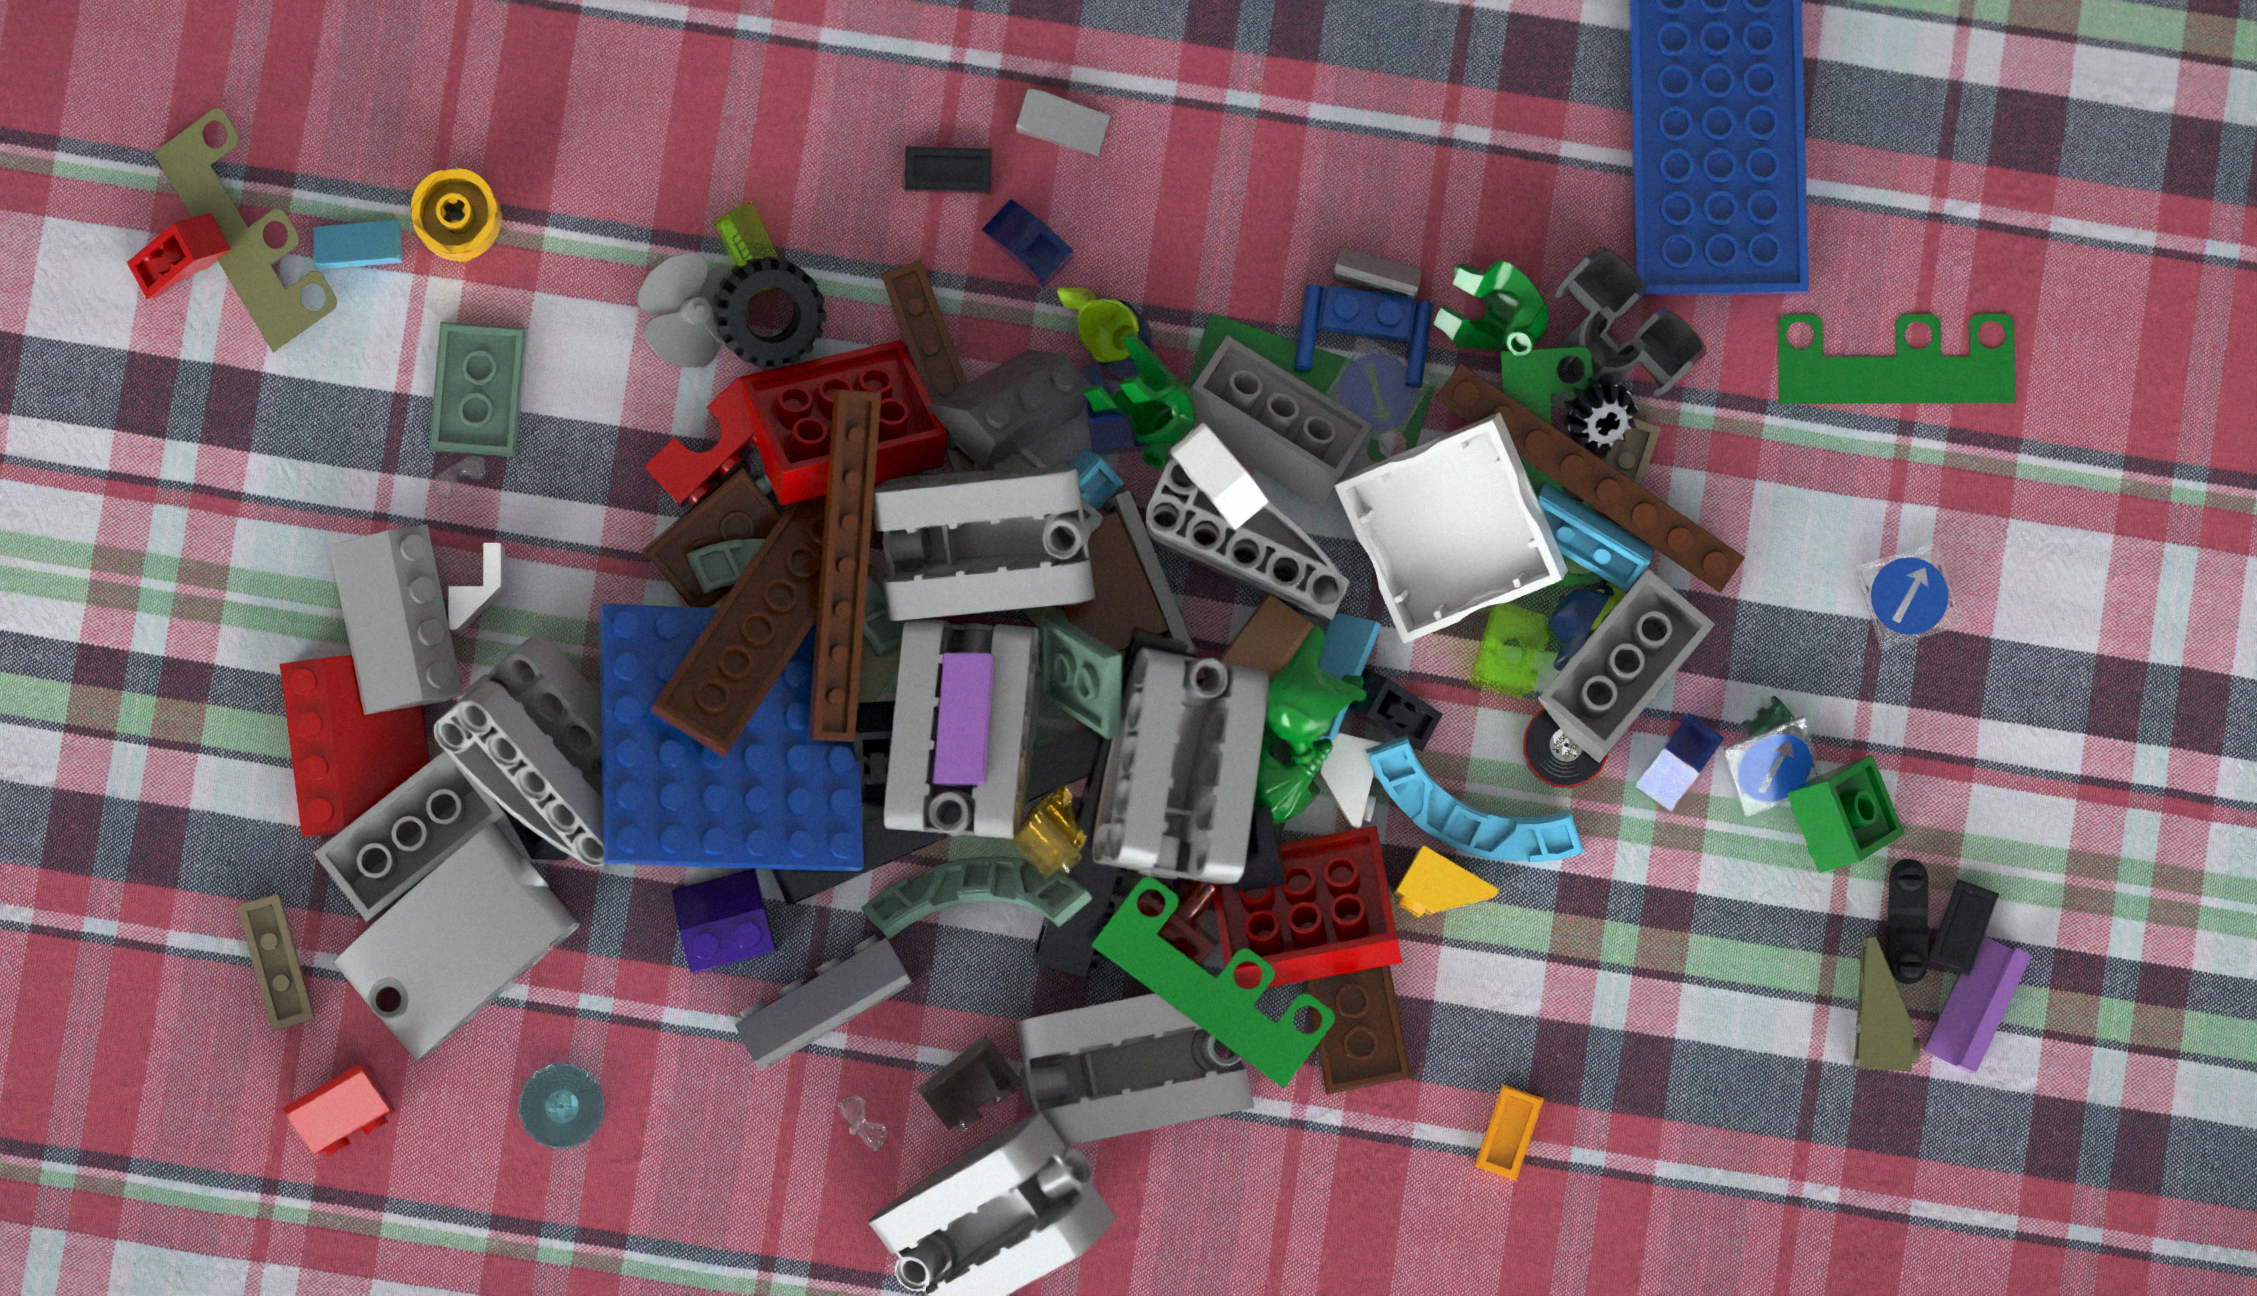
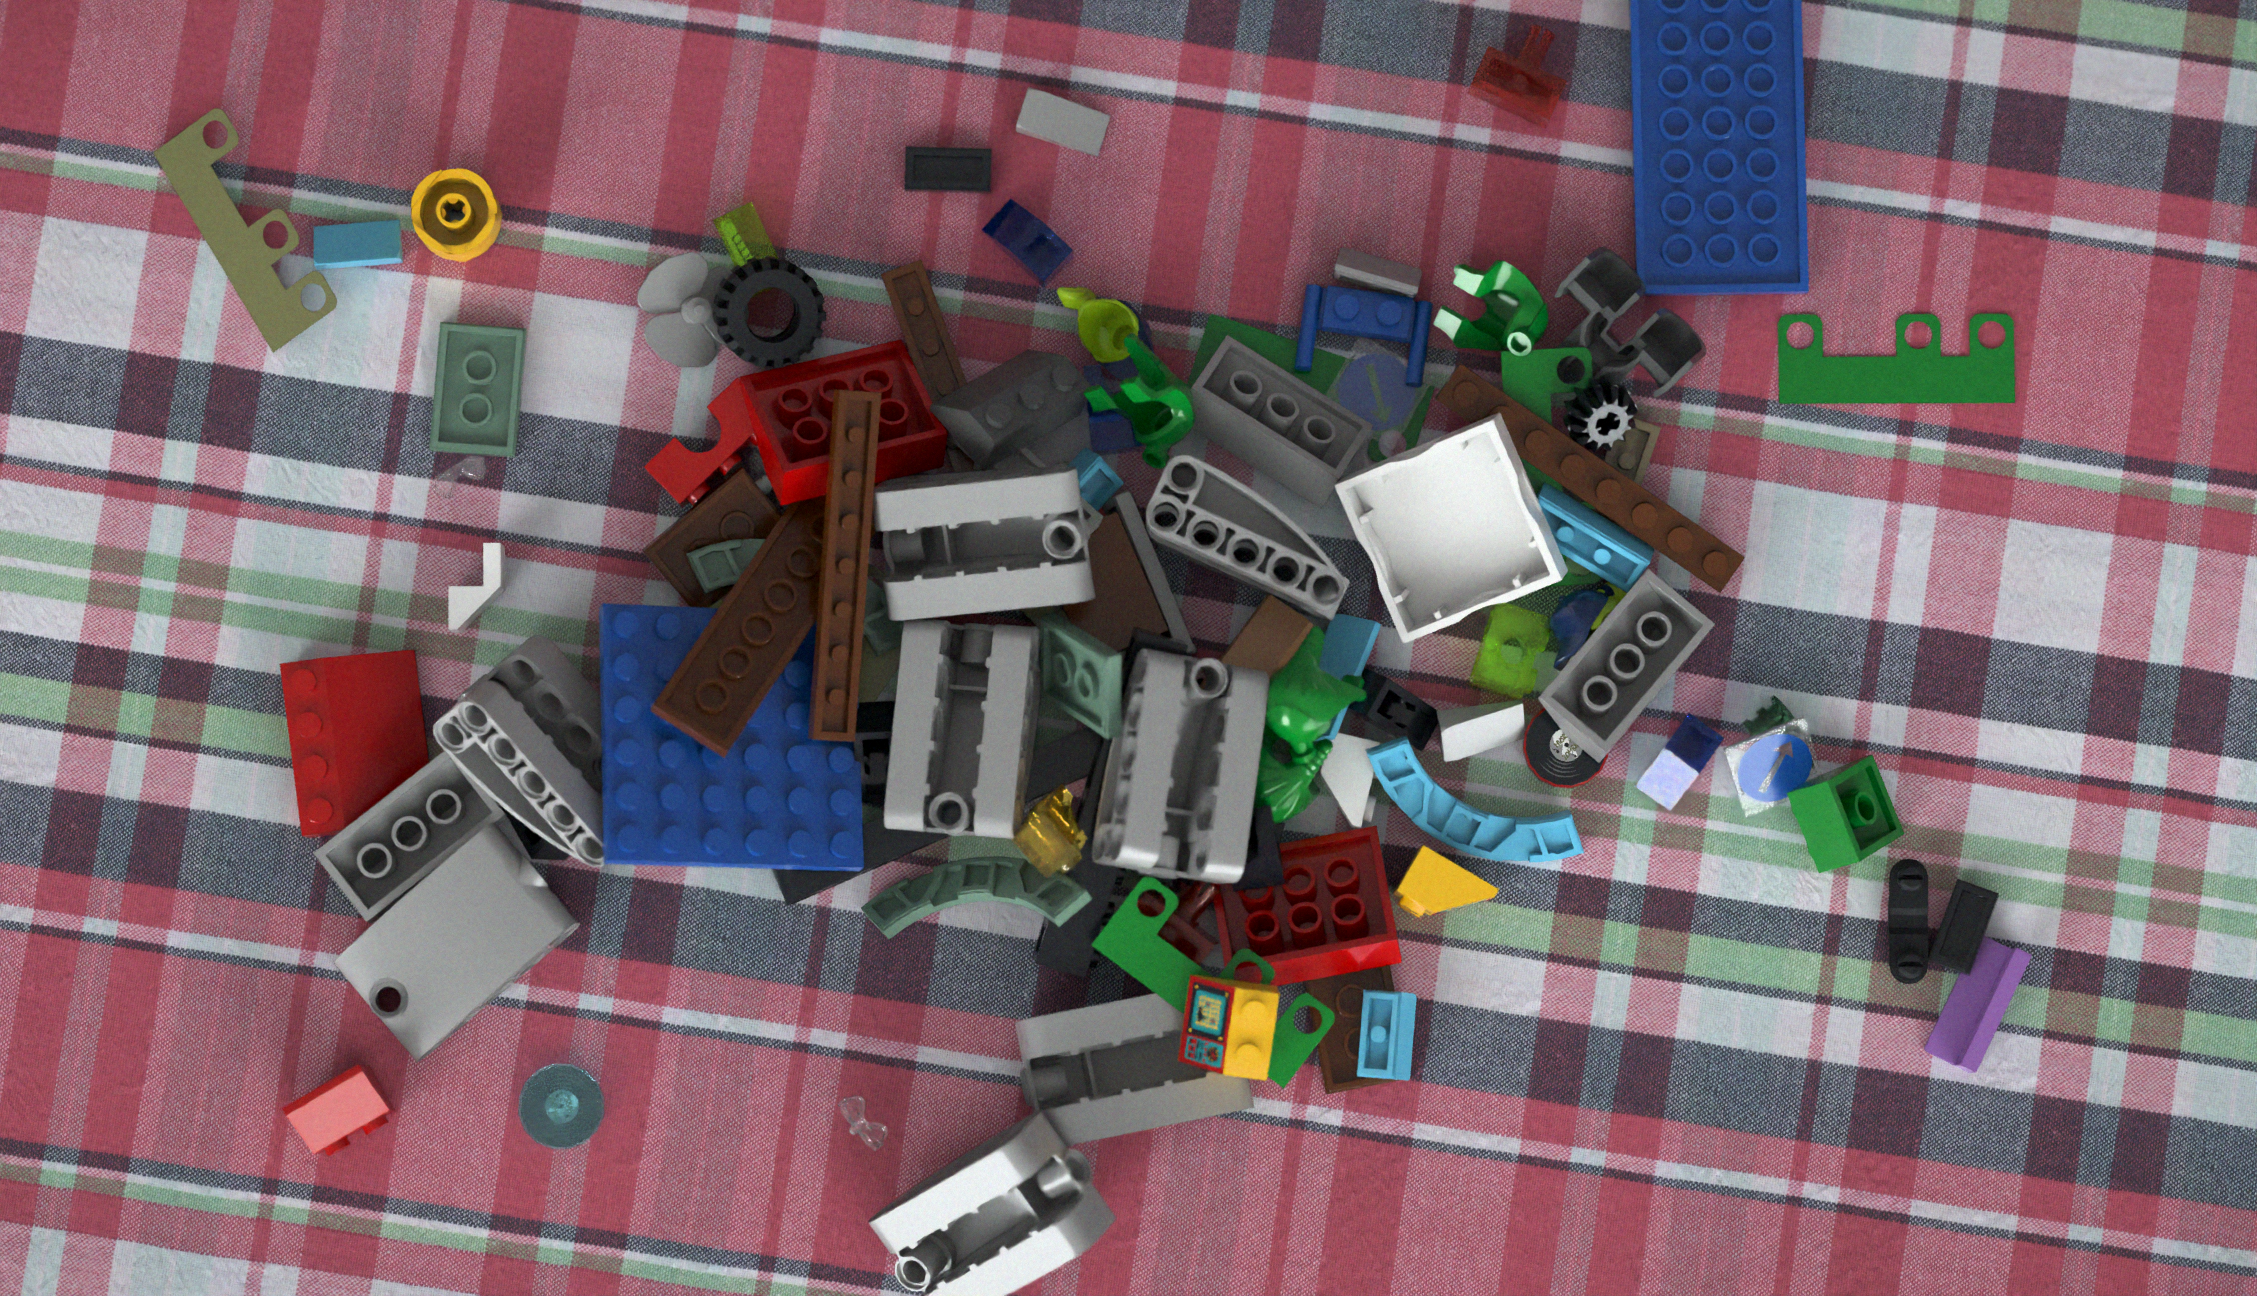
(178, 253): red arch -> none
(276, 962): dark tan plate -> none
(396, 619): light grey slope -> none
(723, 921): dark purple slope -> none
(823, 1003): light grey slope -> none
(964, 719): medium lavender panel -> none
(969, 1084): clear smoke slope -> none
(1219, 475): white slope -> none
(1229, 1026): none -> slope
(1386, 1035): none -> medium azure slope
(1479, 728): none -> slope
(1509, 1132): light orange tile -> none
(1519, 82): none -> clear red brick
(1882, 1024): olive slope -> none
(1909, 596): piece -> none

